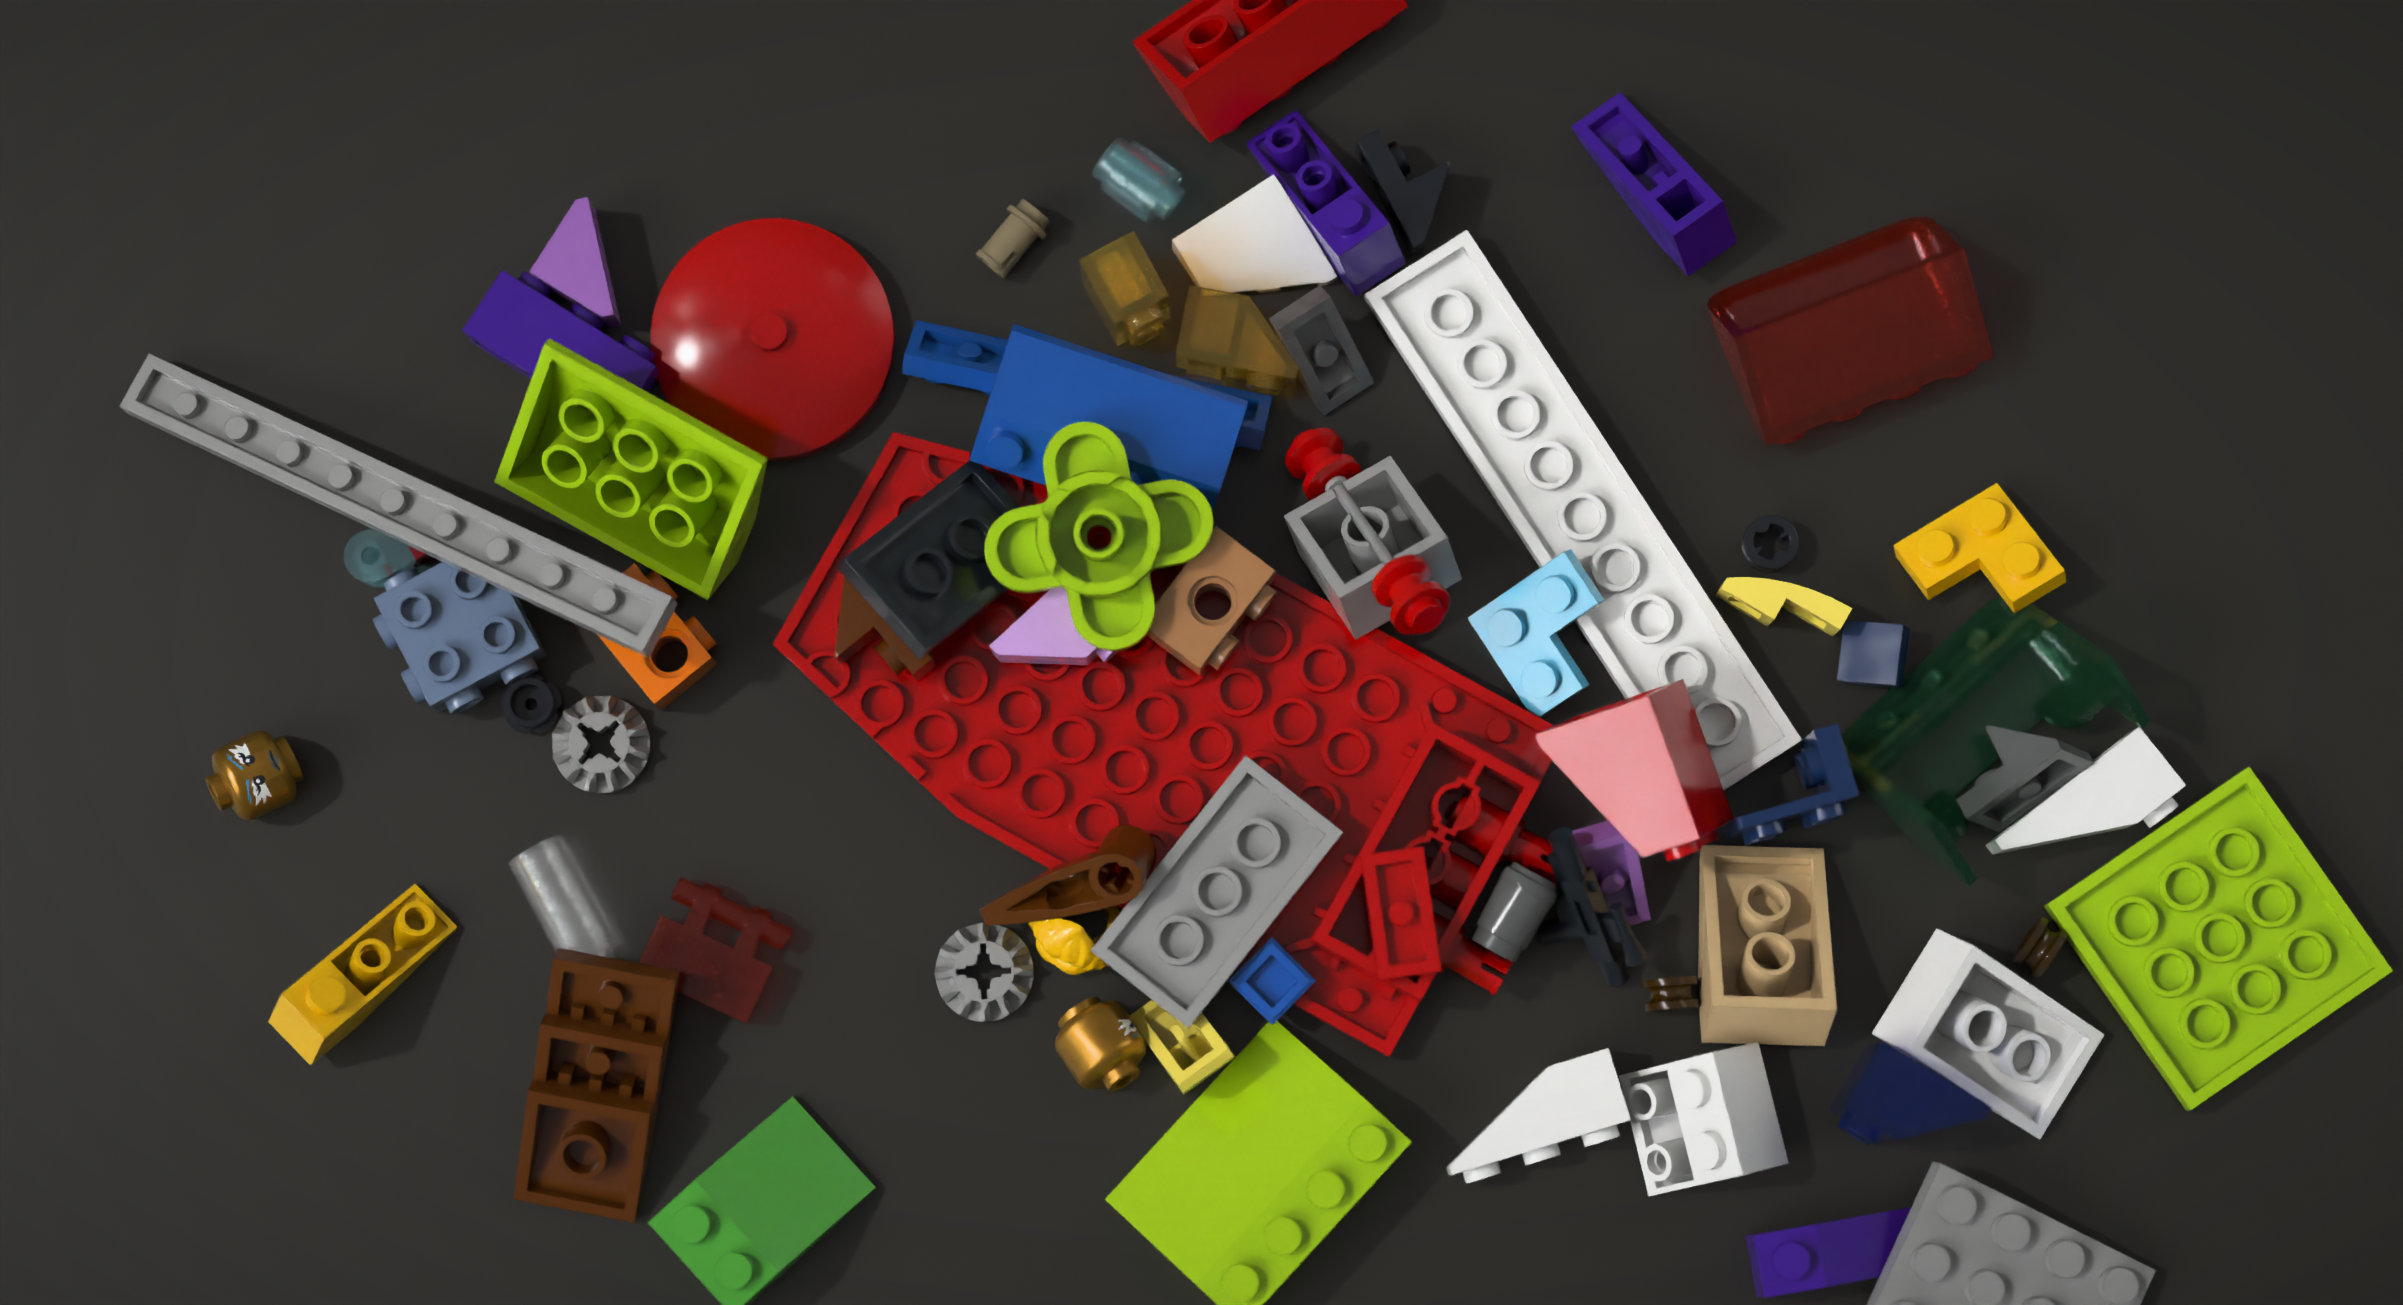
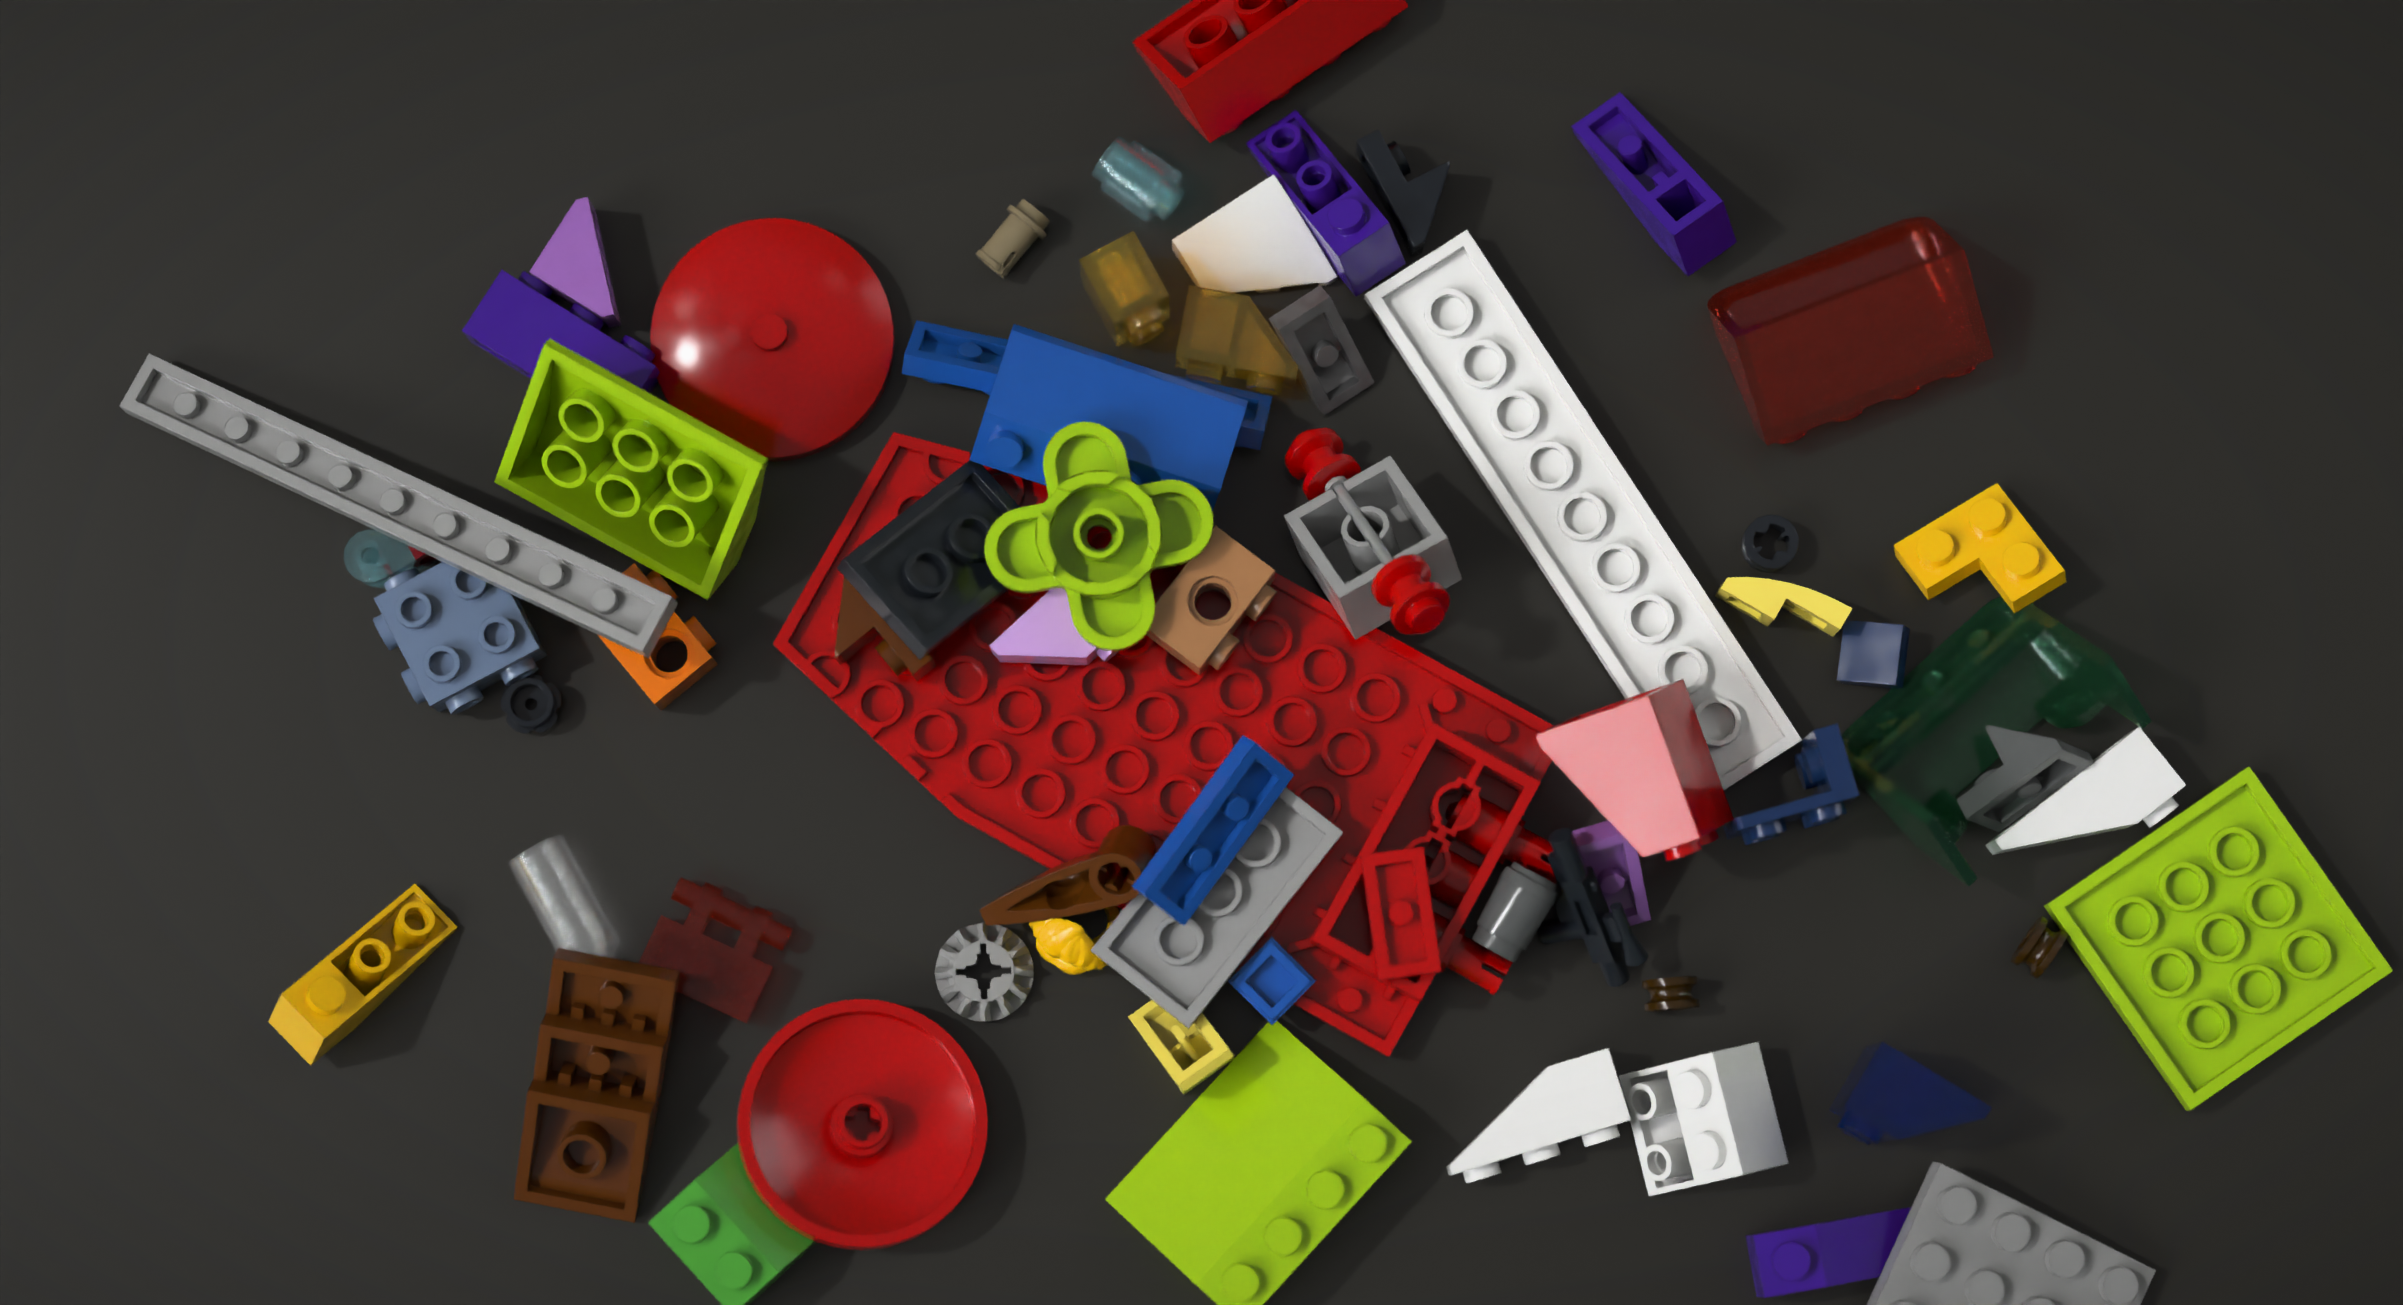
(254, 775): pearl gold head -> none
(601, 773): light grey gear -> none
(862, 1124): none -> red dish
(1100, 1044): pearl gold head -> none
(1213, 830): none -> blue plate
(1523, 628): medium azure plate -> none
(1764, 946): tan slope -> none
(1988, 1032): white slope -> none

